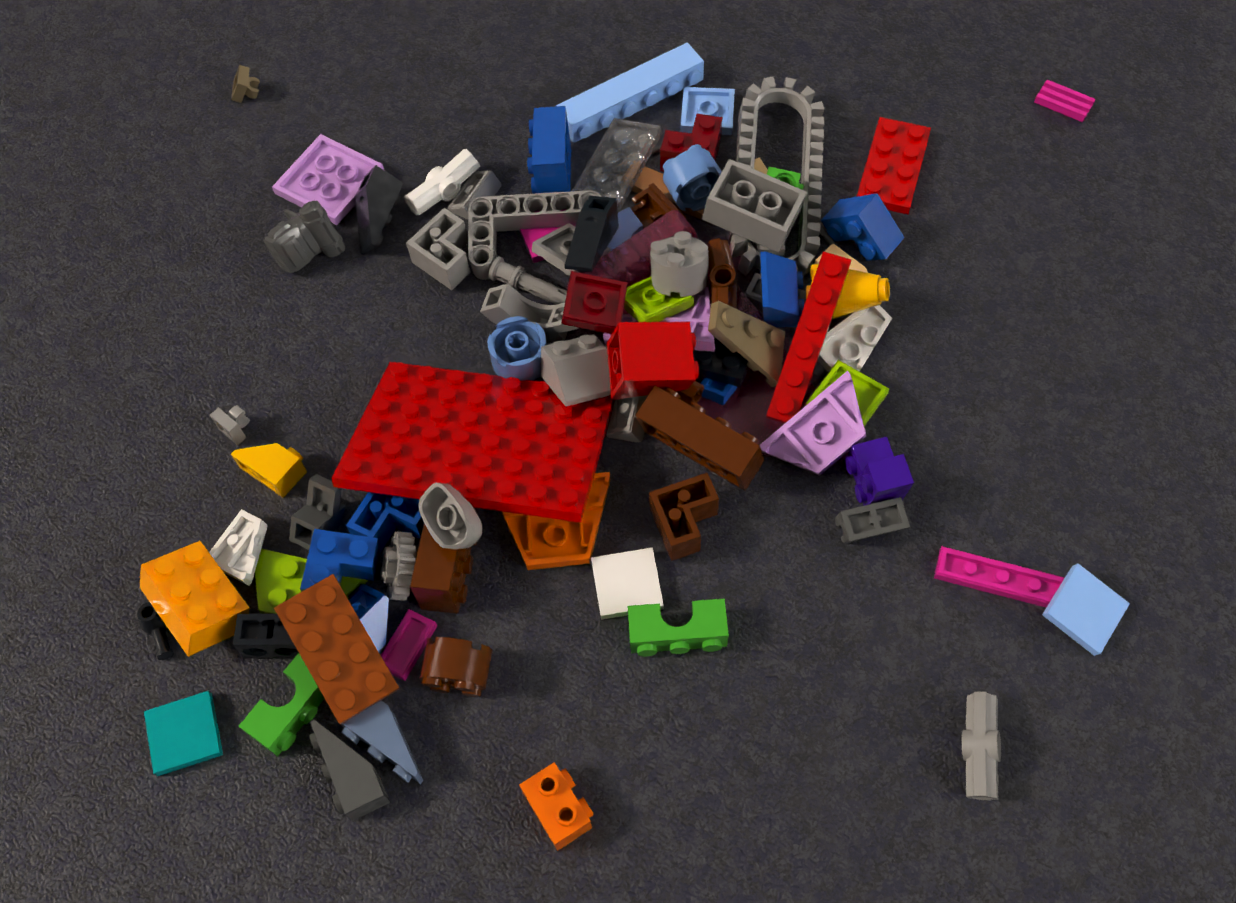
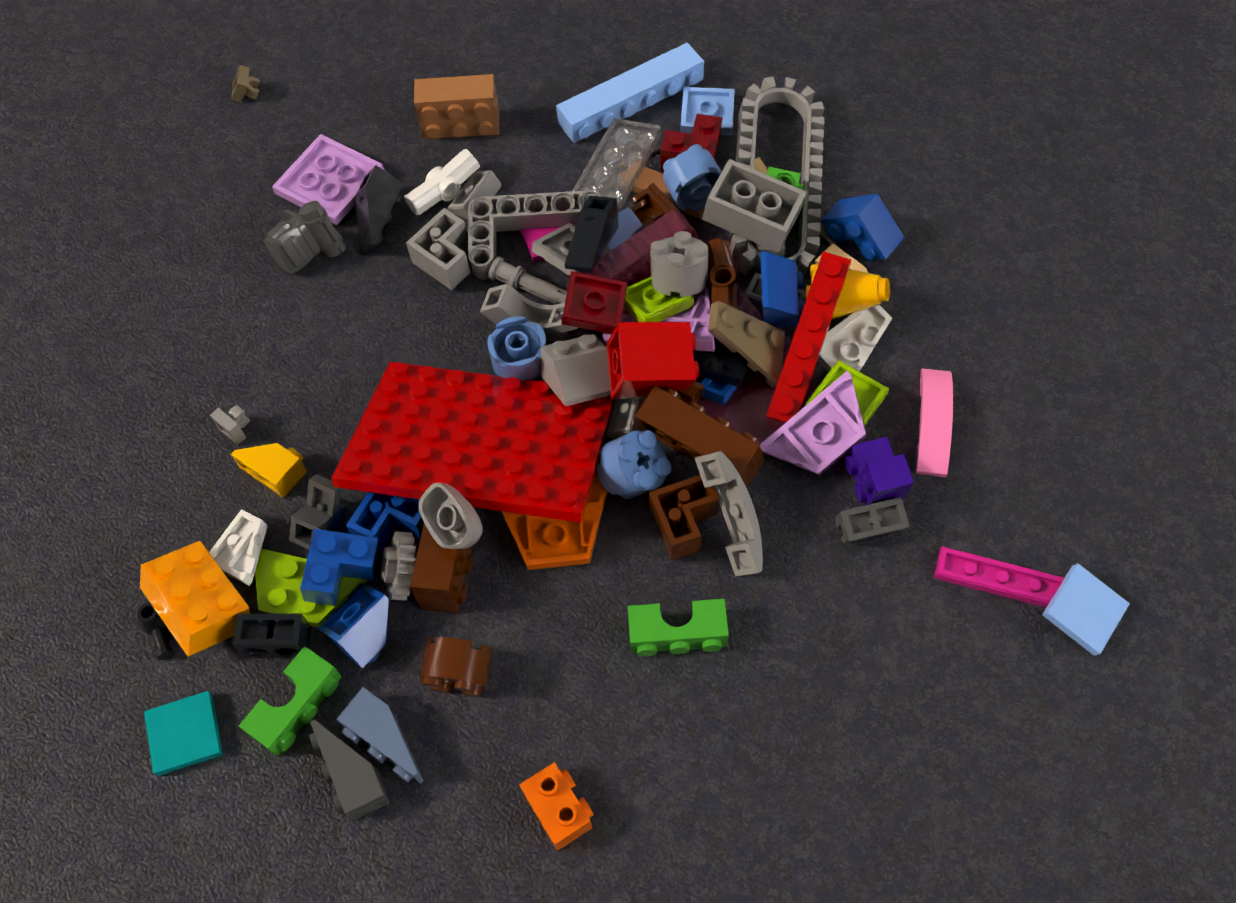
(336, 649): dark orange plate -> none
(407, 643): dark pink tile -> none
(457, 106): none -> medium nougat brick
(549, 150): blue brick -> none
(626, 581): white tile -> none
(633, 464): none -> medium blue brick
(738, 510): none -> light grey slope
(894, 163): red plate -> none
(935, 422): none -> bright pink slope
(981, 746): light grey piece -> none
(1064, 100): dark pink tile -> none

